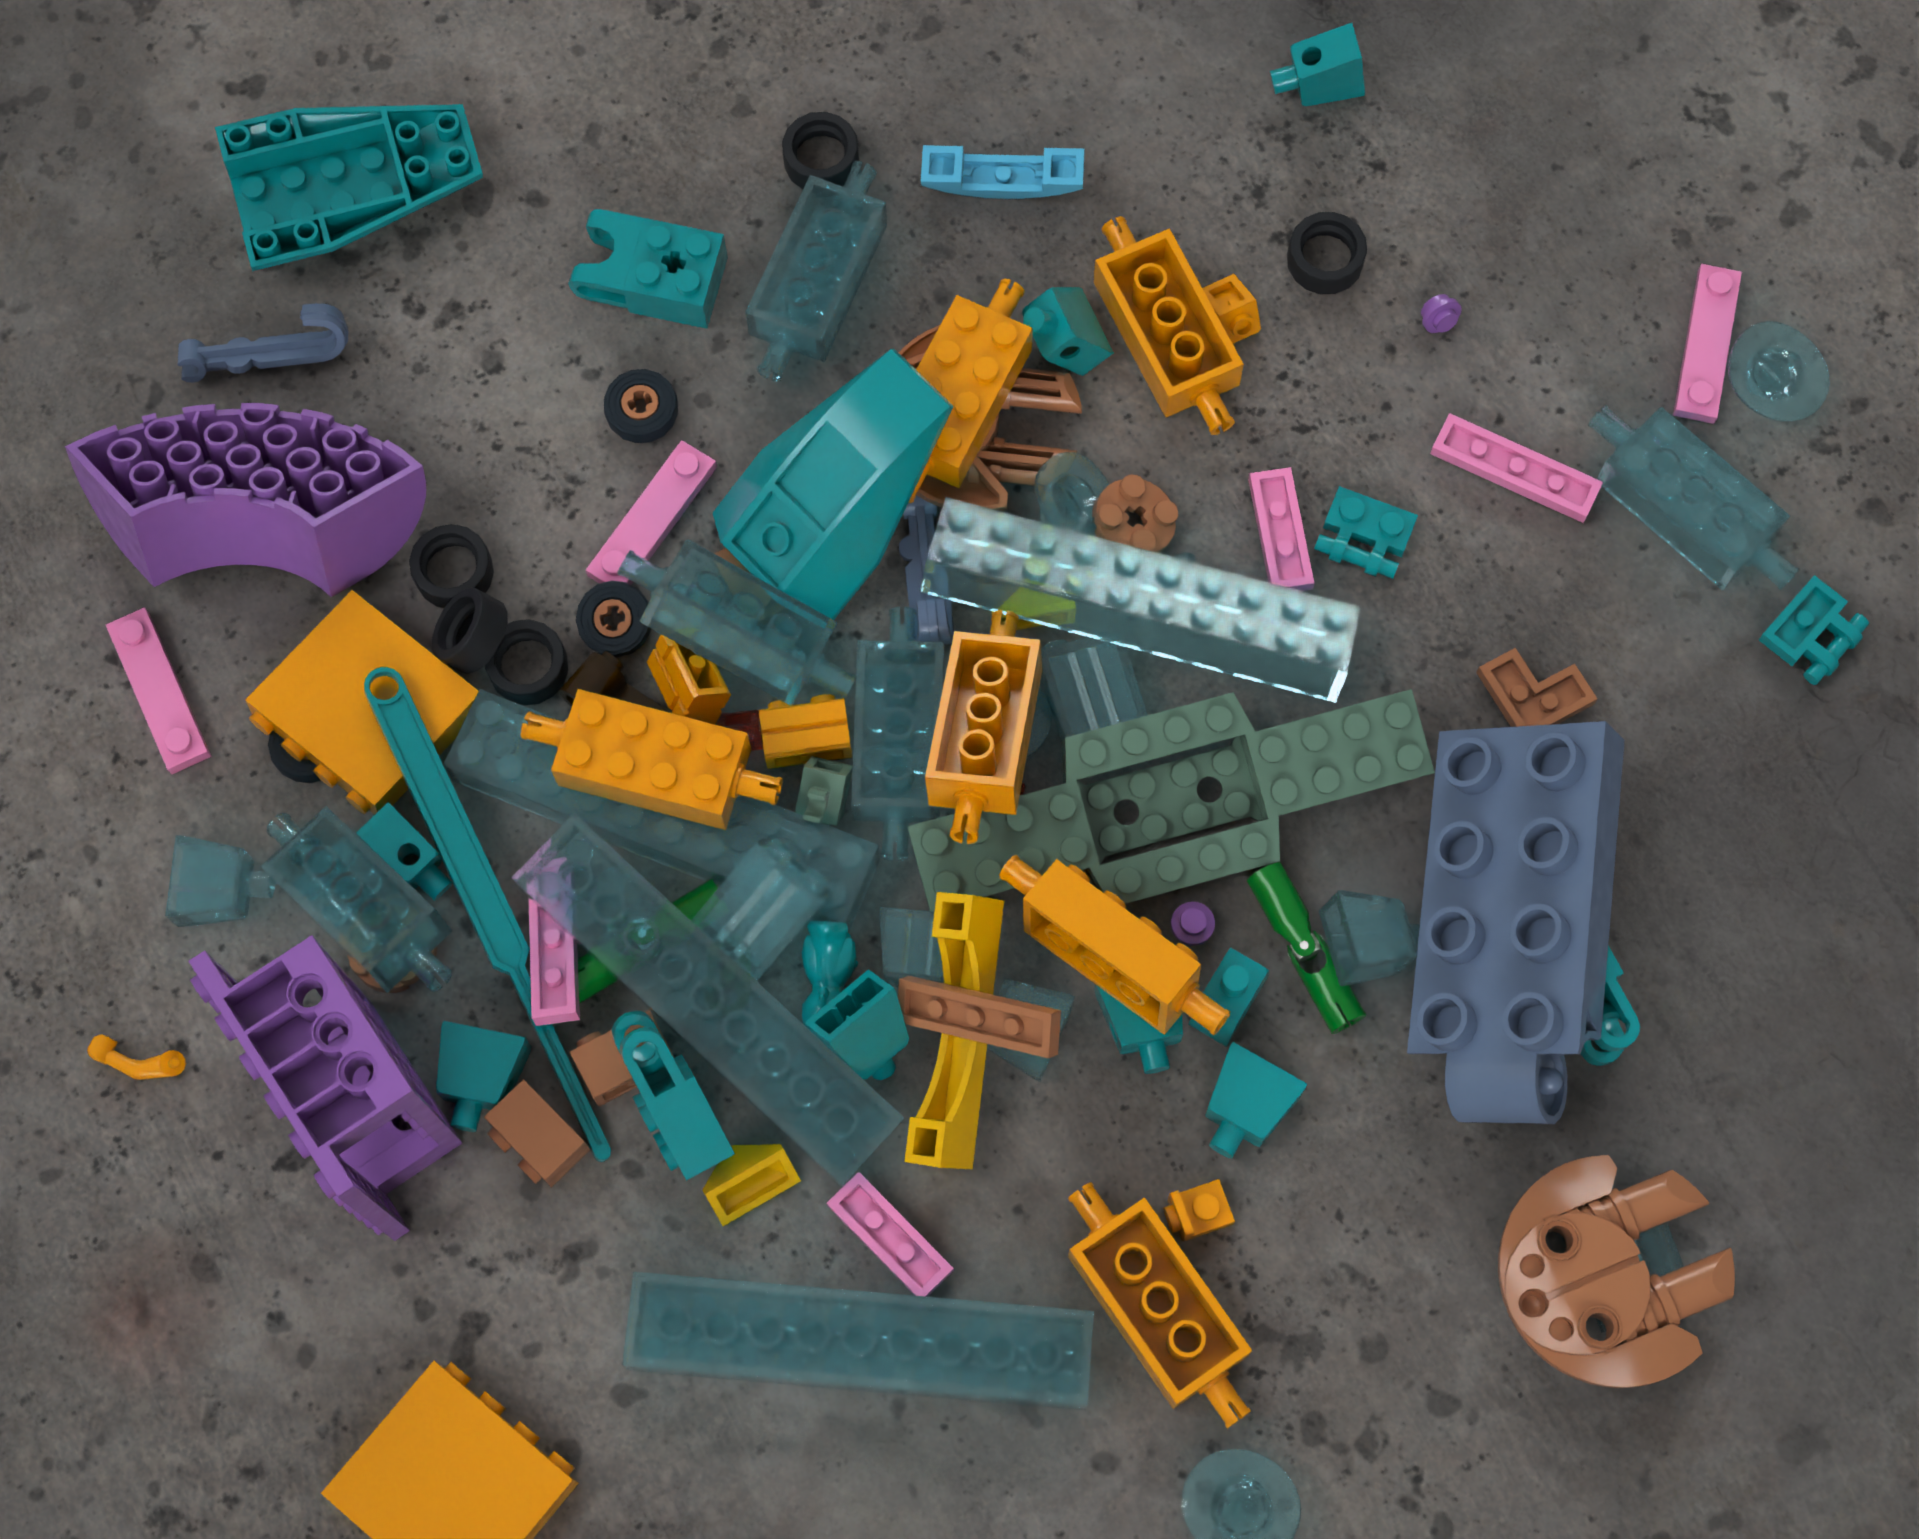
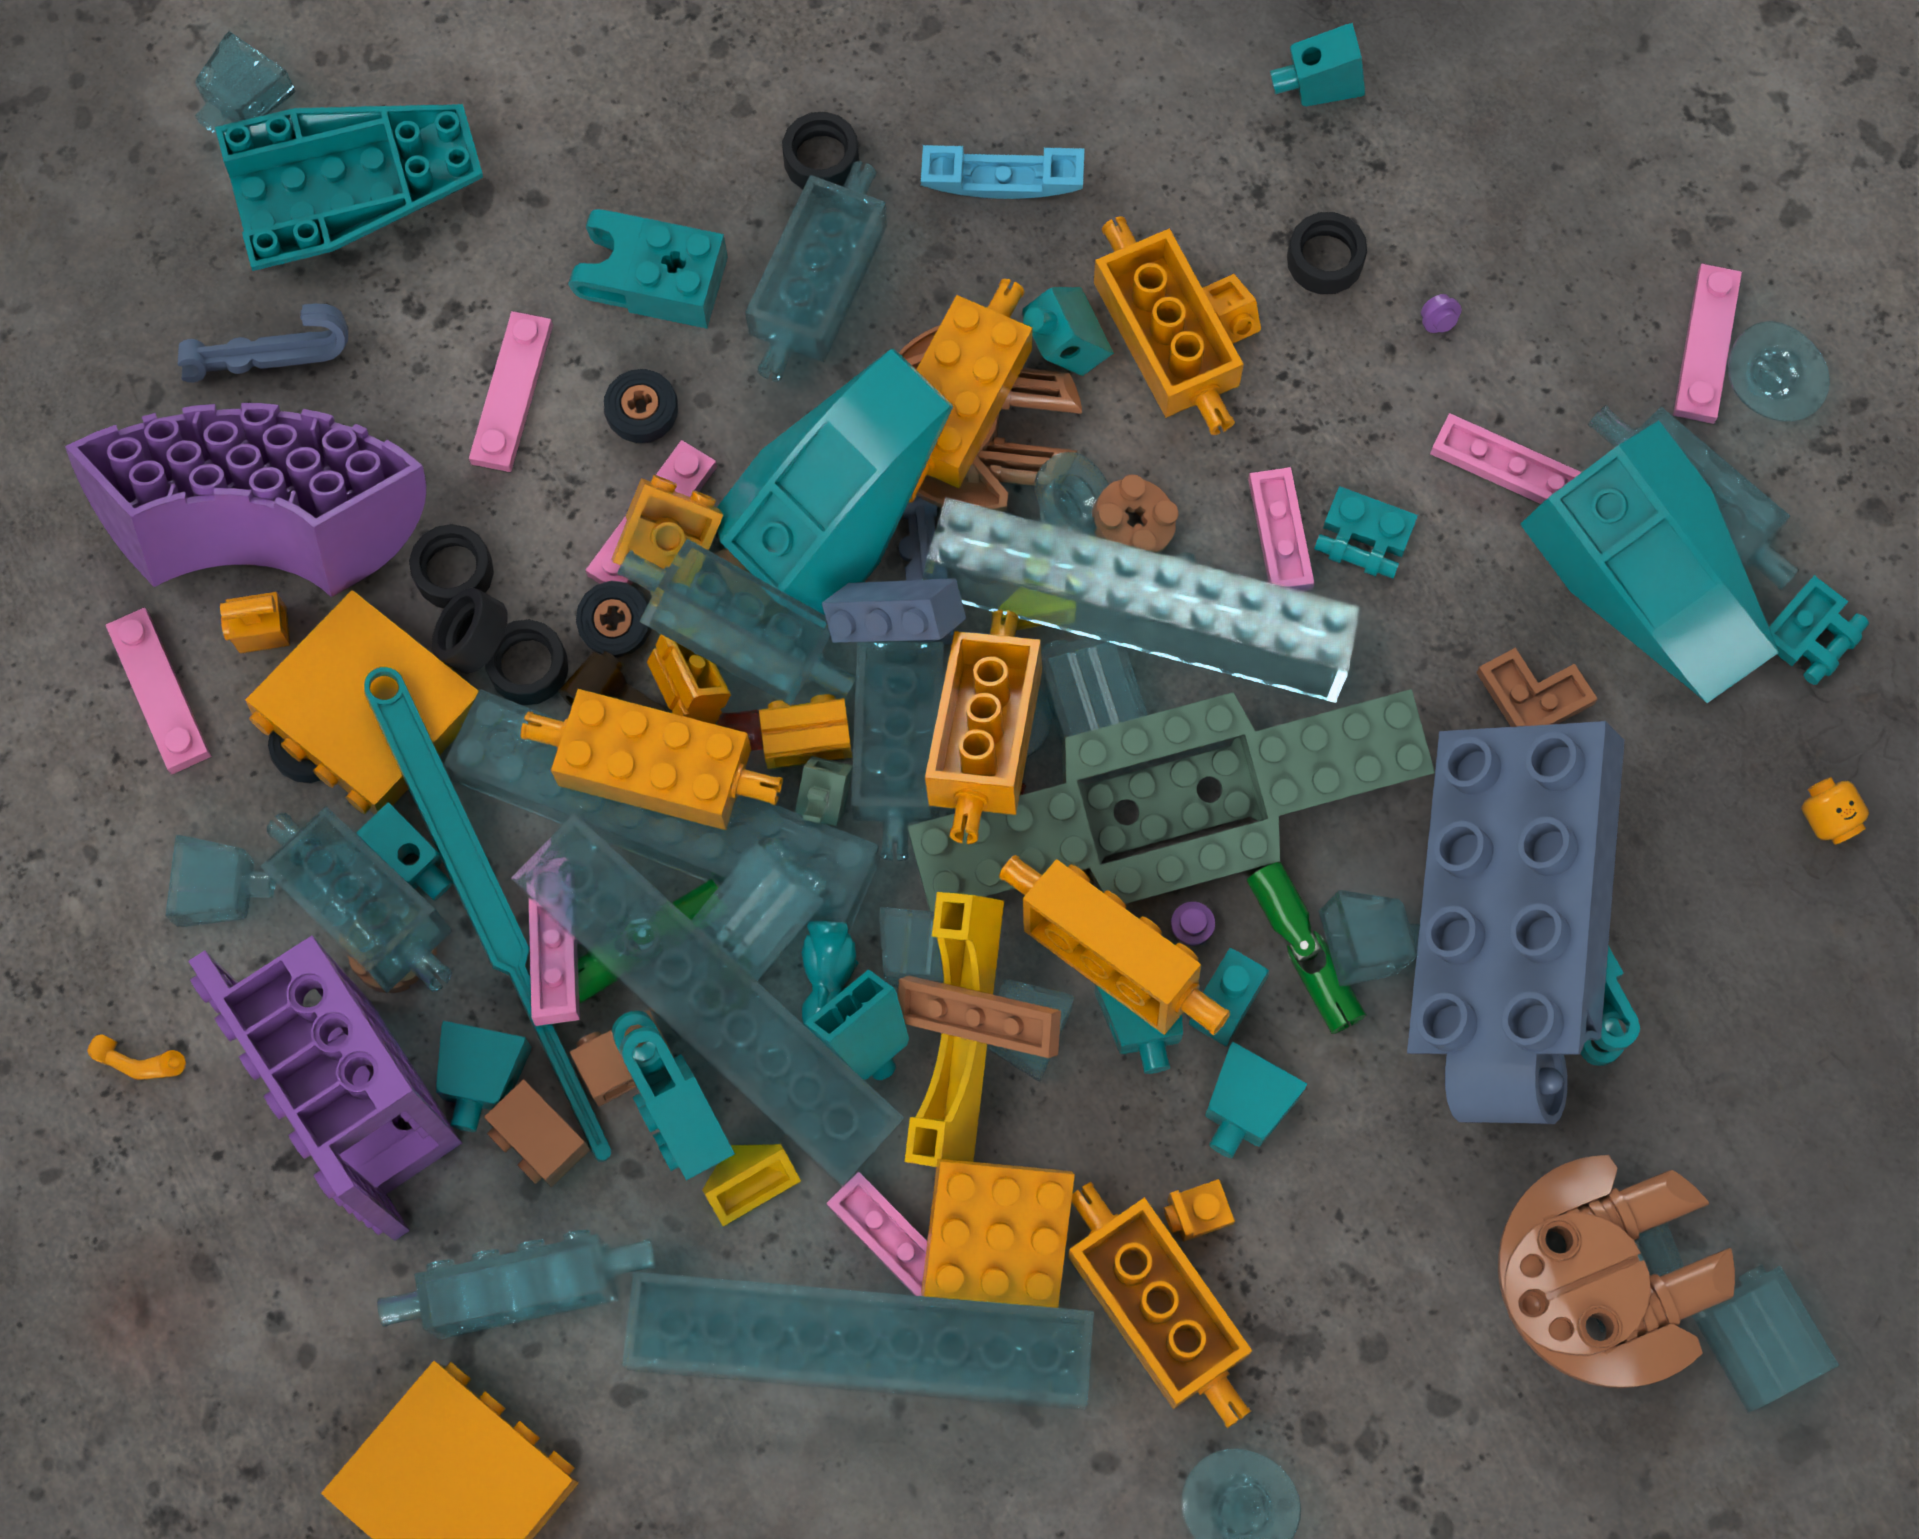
(240, 84): none -> clear light blue torso
(255, 622): none -> light orange brick
(511, 391): none -> bright pink plate
(516, 1285): none -> clear light blue brick
(663, 521): none -> light orange plate
(894, 610): none -> sand blue brick
(997, 1233): none -> light orange plate
(1657, 562): none -> teal wedge
(1765, 1338): none -> clear light blue brick
(1835, 810): none -> light orange head

